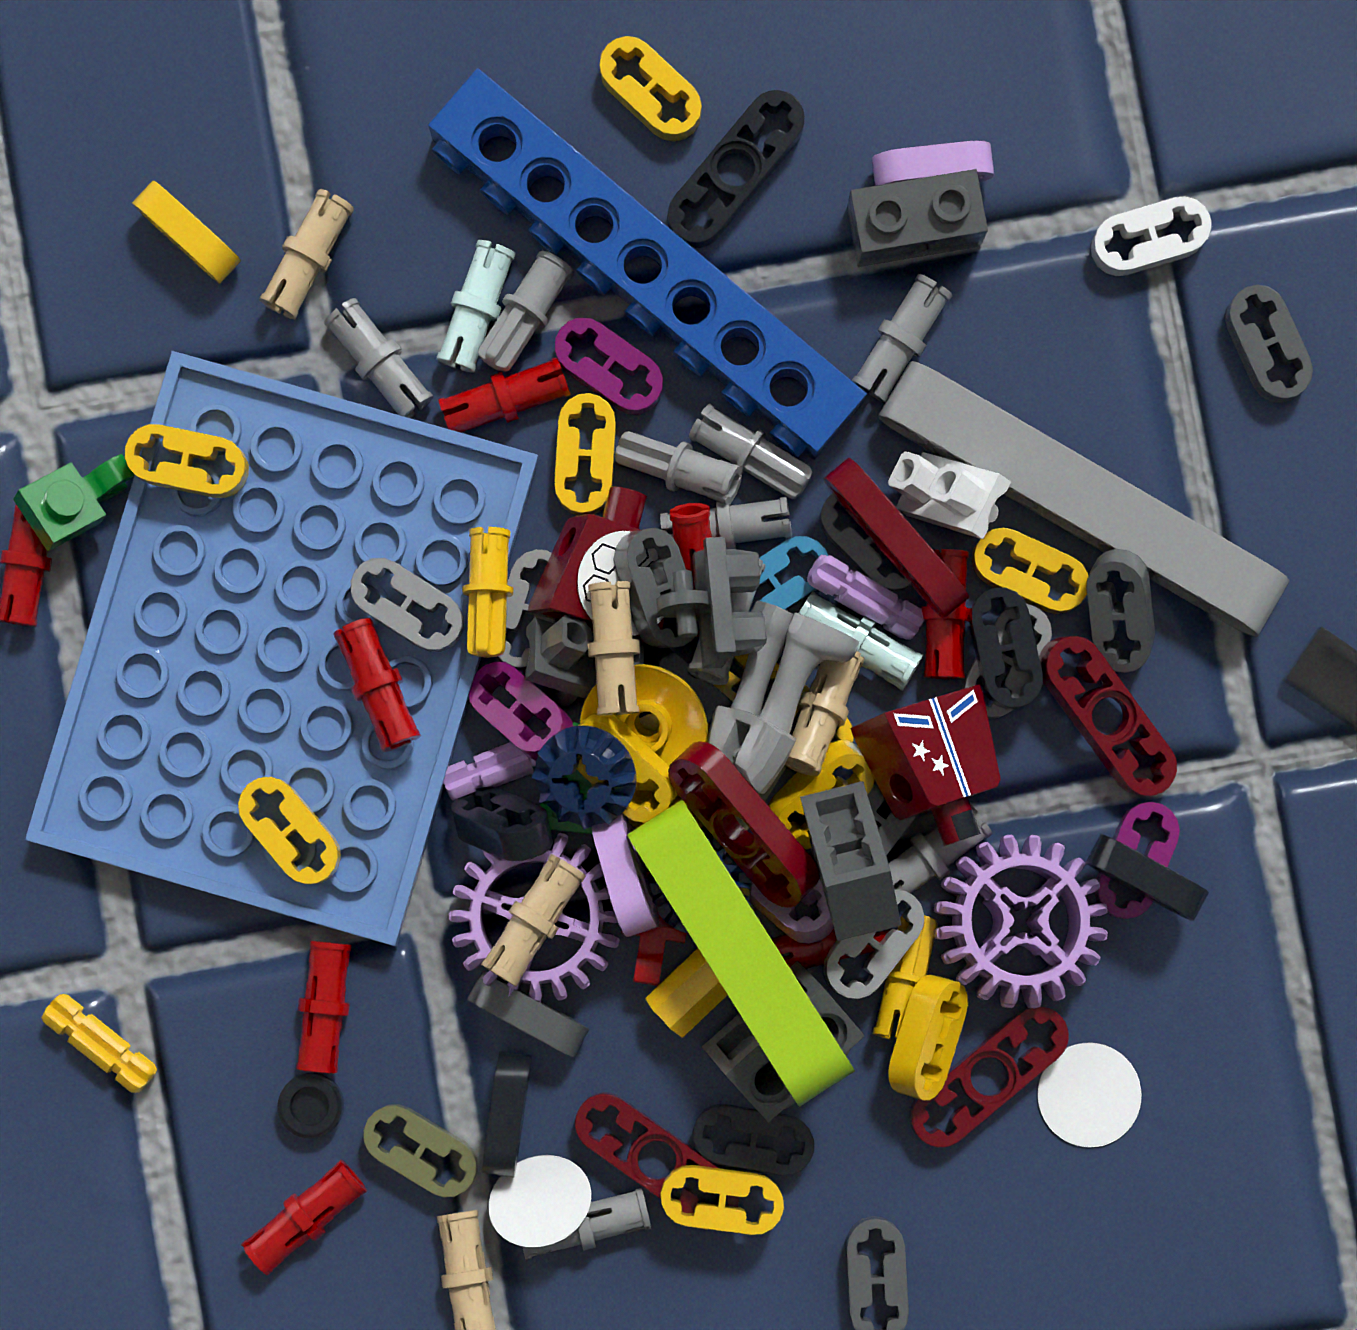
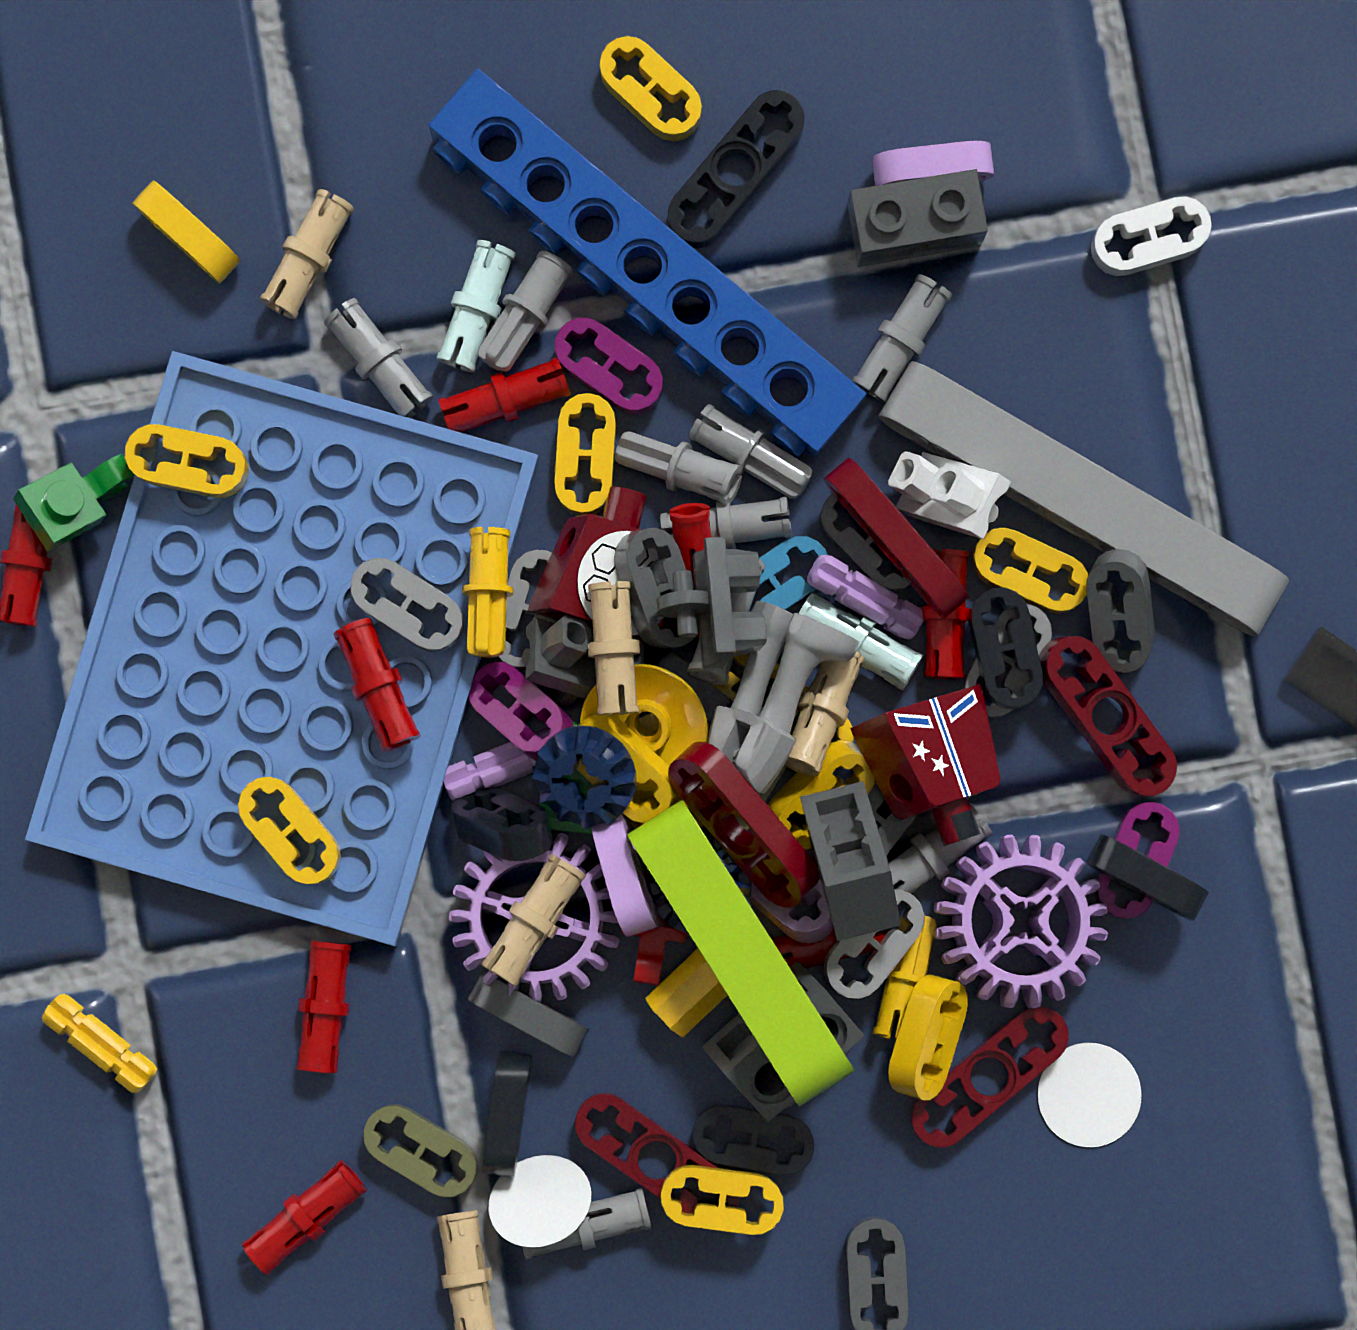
(310, 1105): black tile -> none
(1282, 337): dark grey beam -> none

